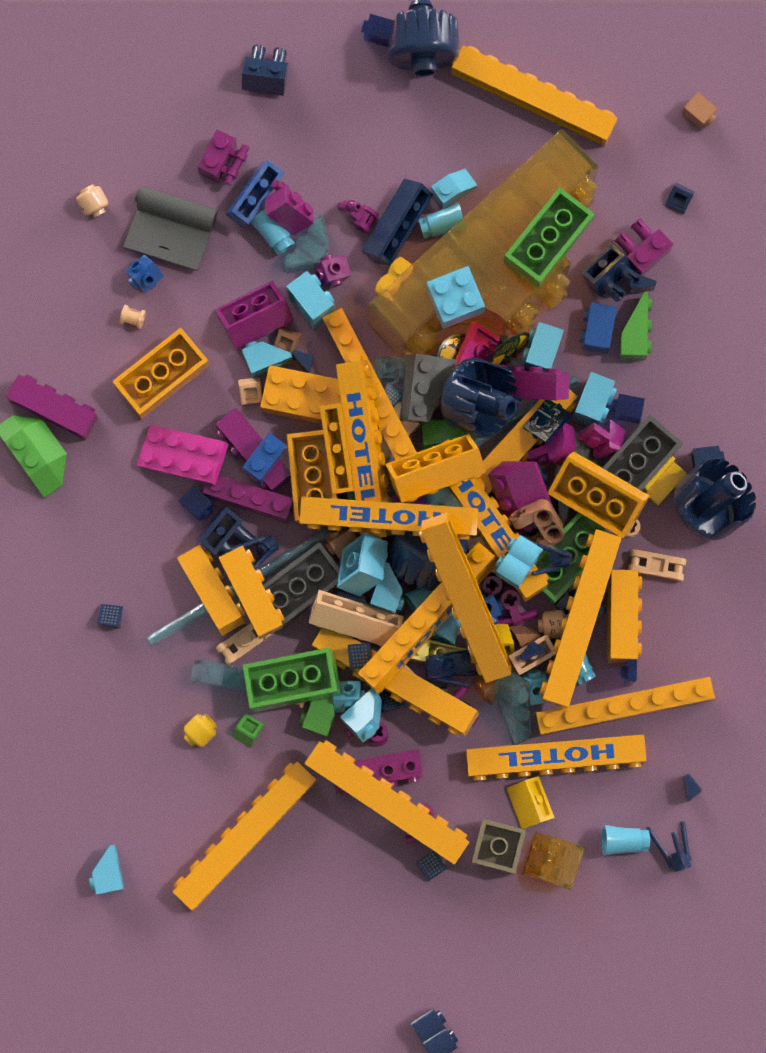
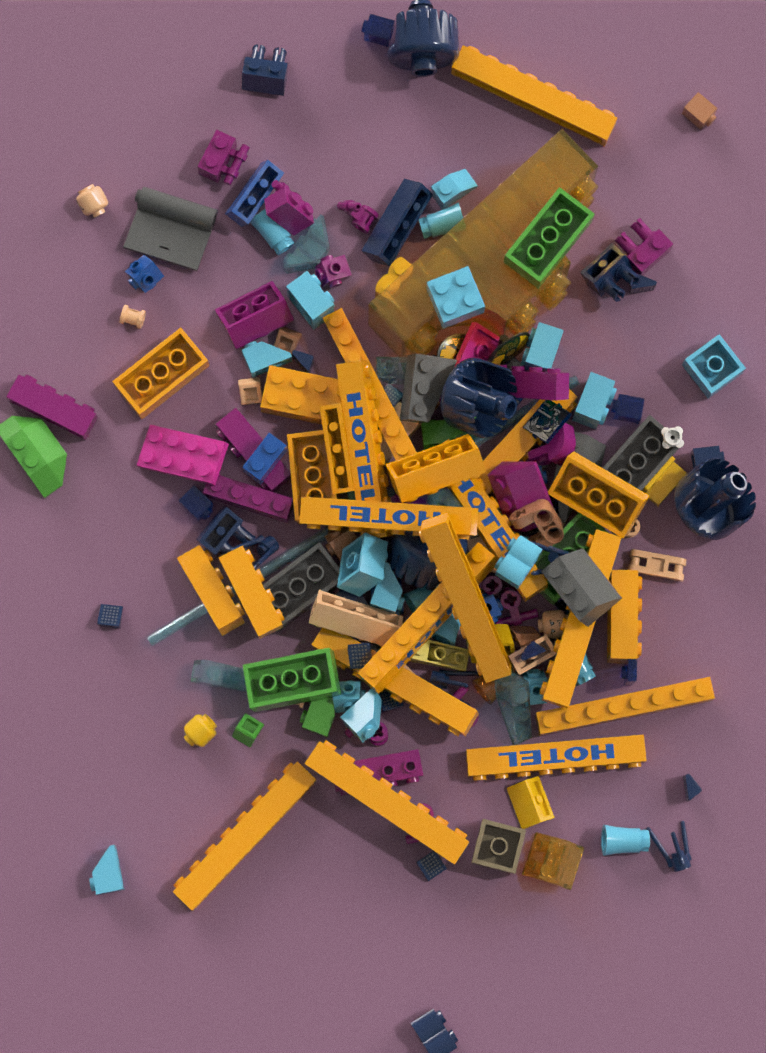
(244, 641): light nougat plate -> none
(447, 664): clear blue plate -> none
(581, 585): none -> dark grey slope
(598, 328): blue brick -> none
(603, 438): magenta brick -> none
(634, 338): bright green slope -> none
(677, 433): none -> white plate
(679, 198): dark blue slope -> none
(713, 366): none -> medium azure brick

